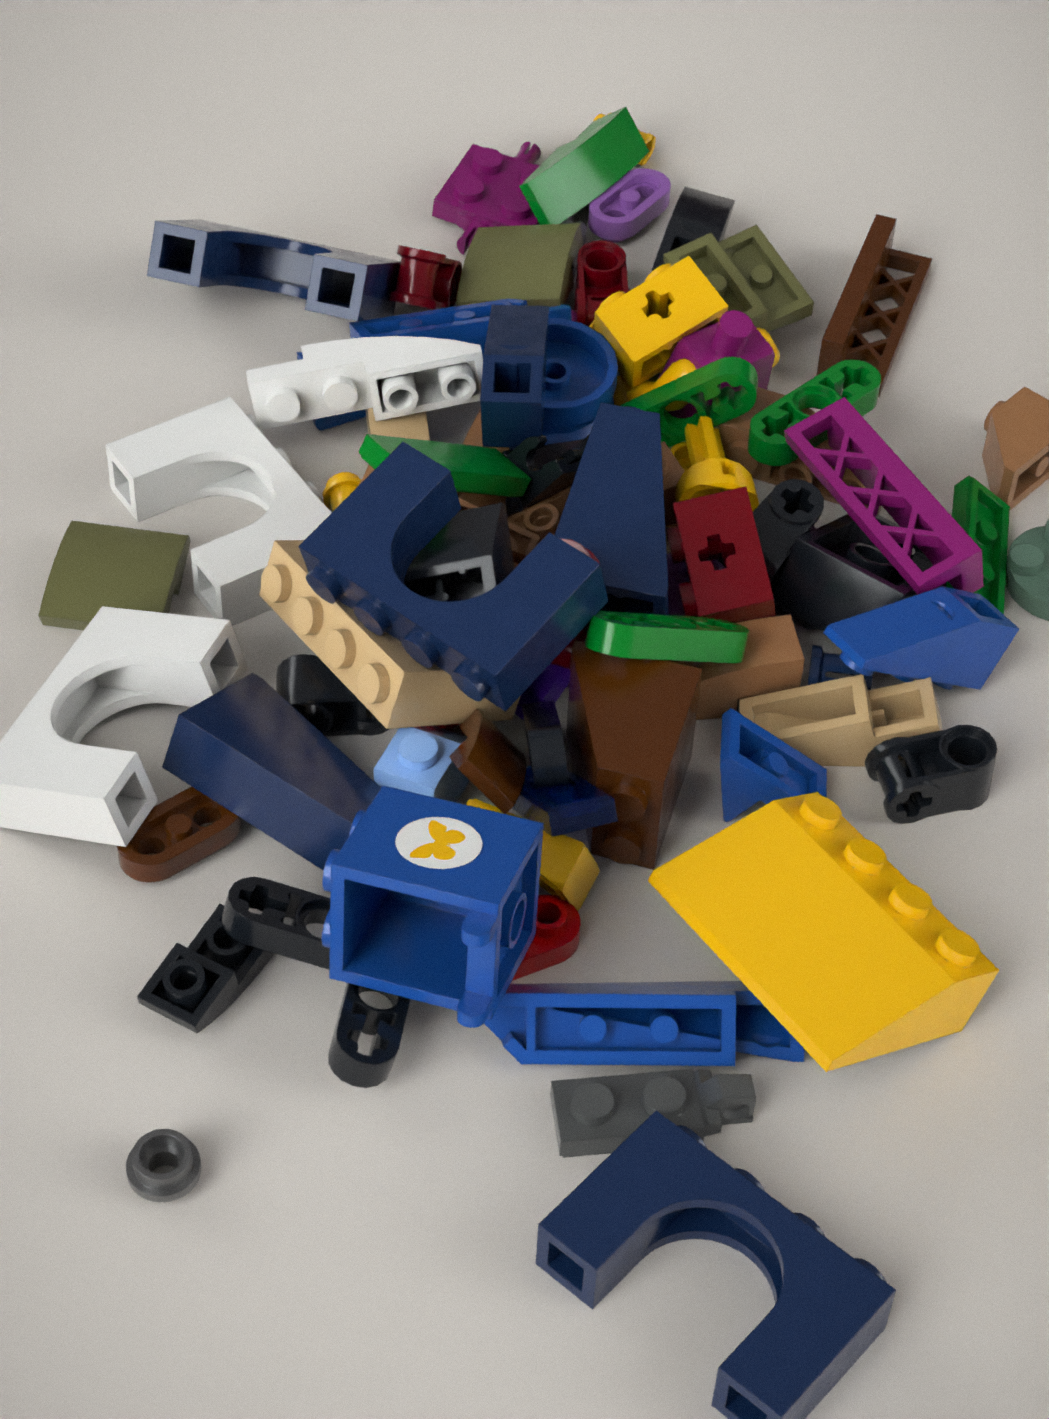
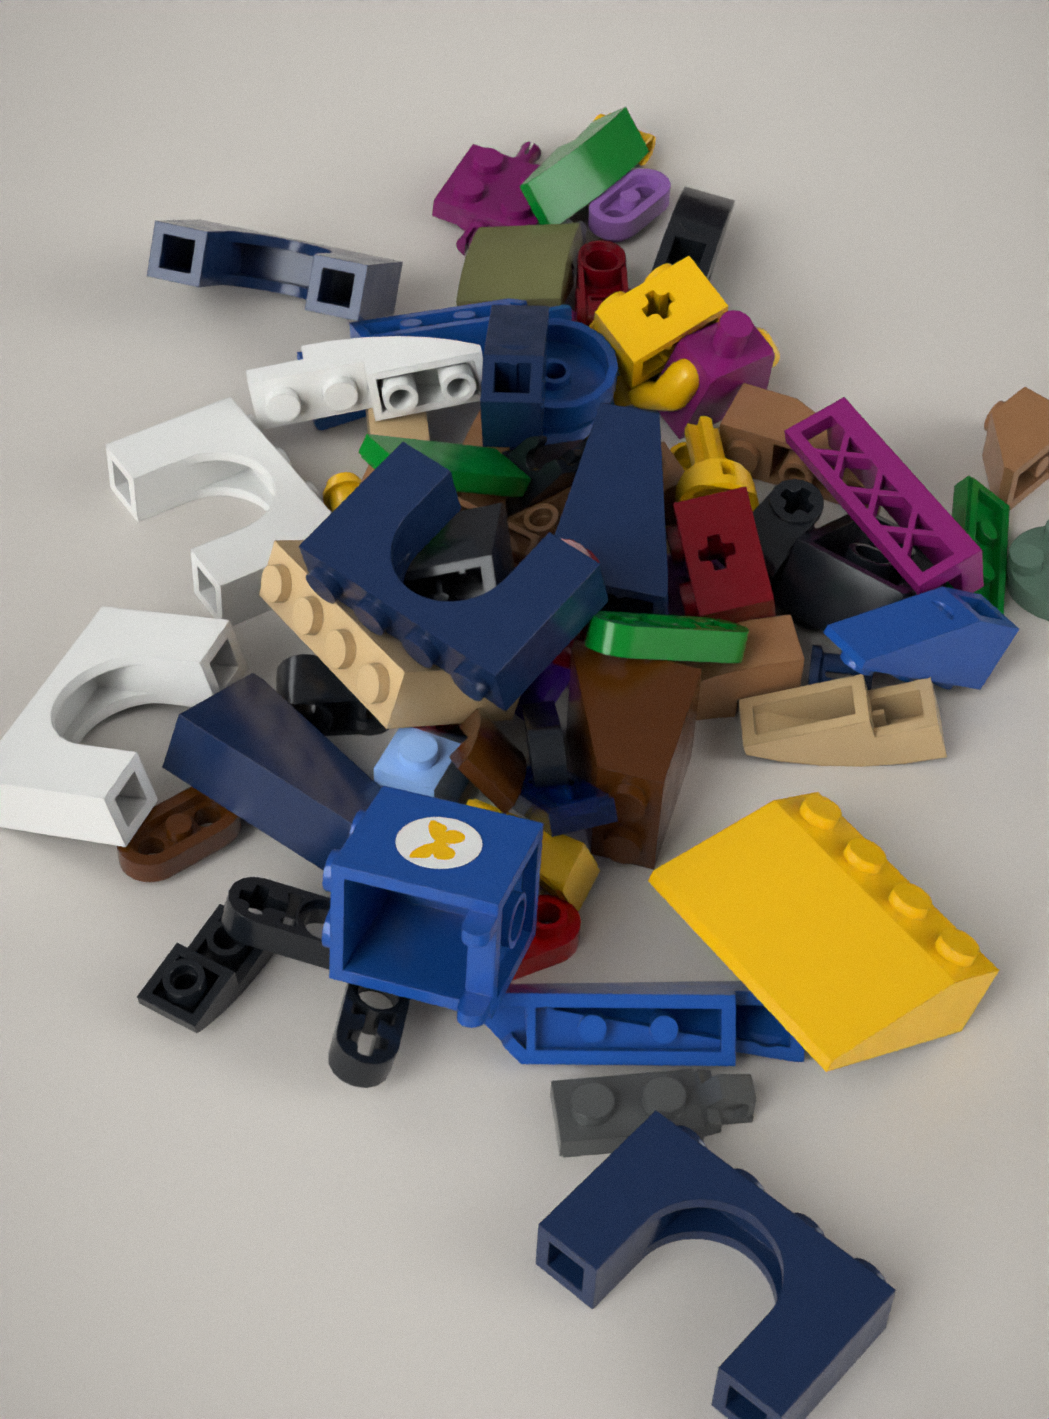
(112, 569): olive slope -> none
(160, 1149): flat silver plate -> none
(426, 279): dark red piece -> none
(697, 389): green beam -> none
(749, 277): olive slope -> none
(761, 767): blue slope -> none
(767, 427): green beam -> none
(857, 308): reddish brown fence -> none
(937, 772): black piece -> none

